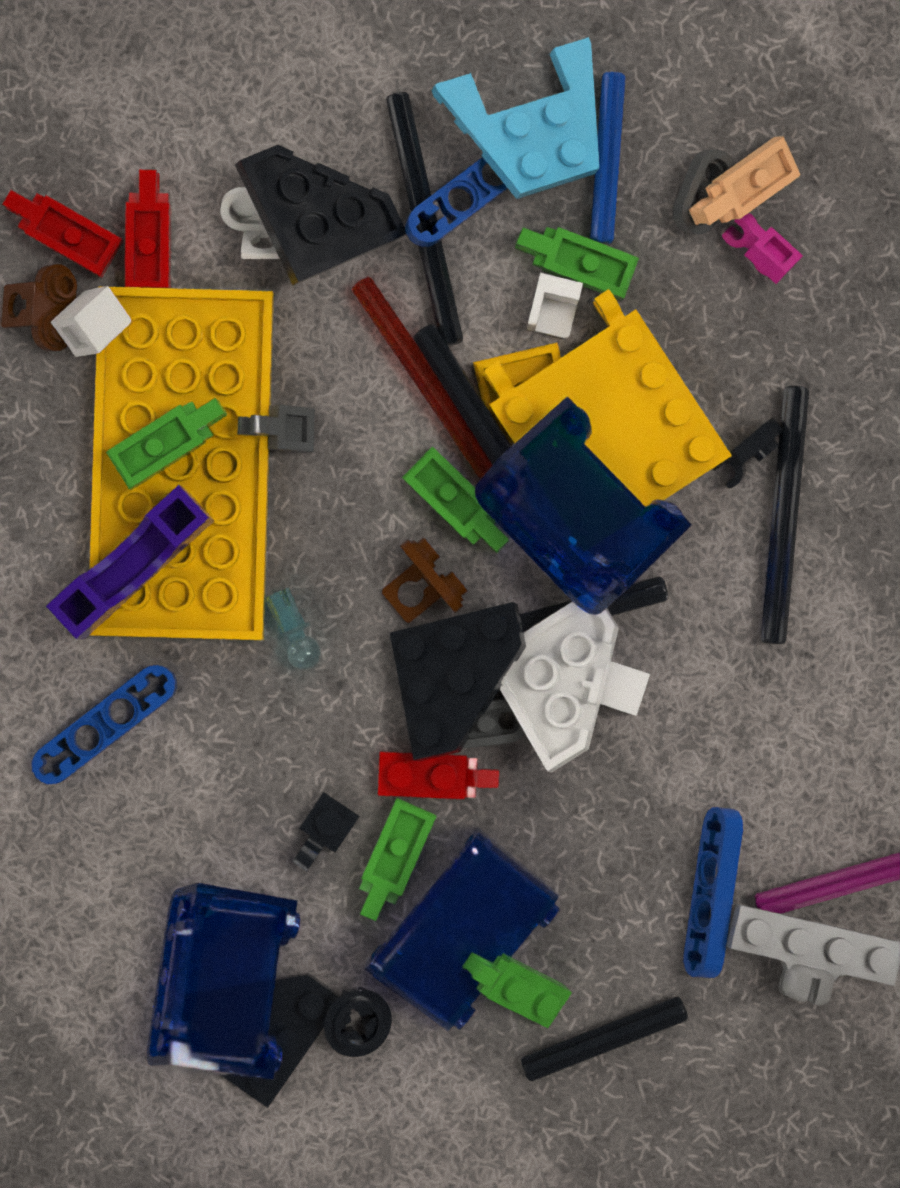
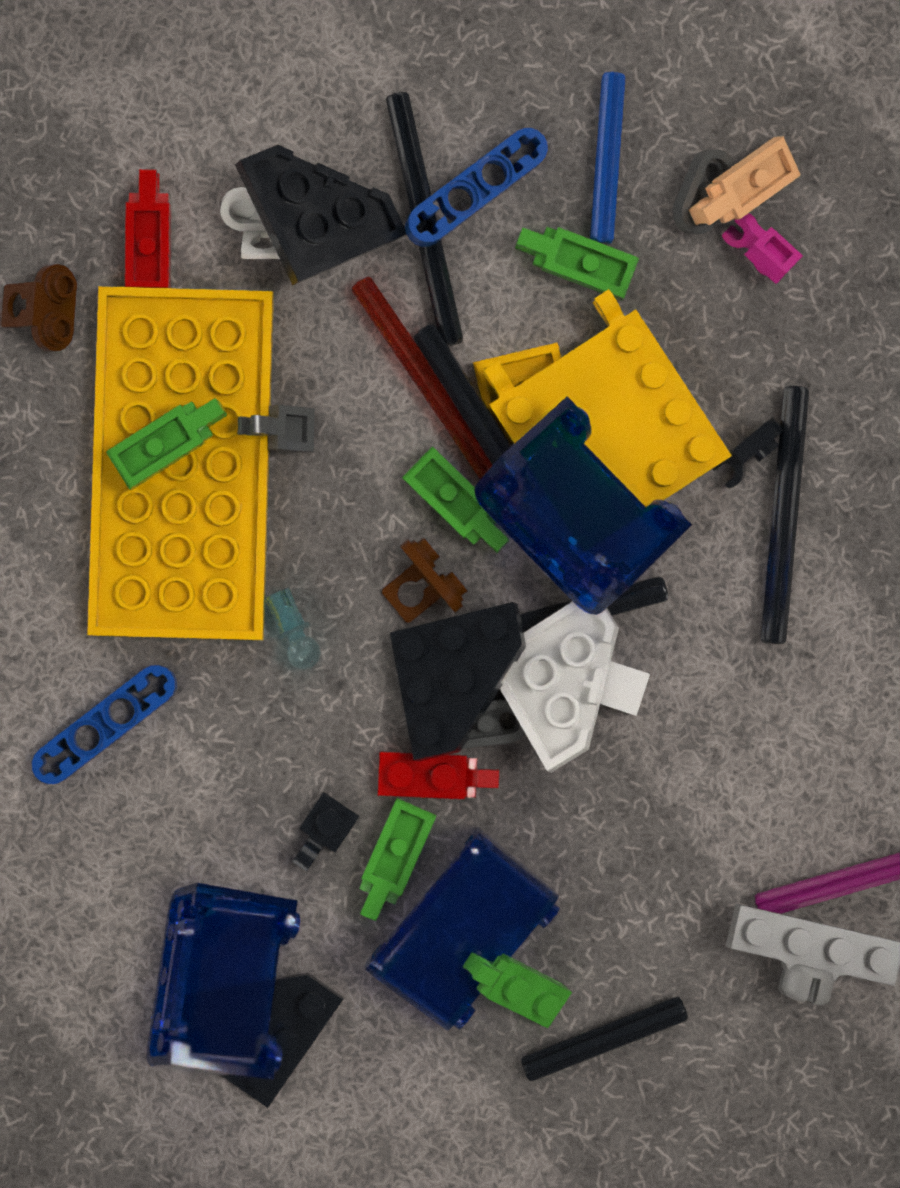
(65, 231): red hinge -> none
(91, 321): white panel -> none
(131, 565): dark purple arch -> none
(374, 1026): black gear -> none
(540, 140): medium azure wing -> none
(554, 306): white panel -> none
(721, 847): blue beam -> none

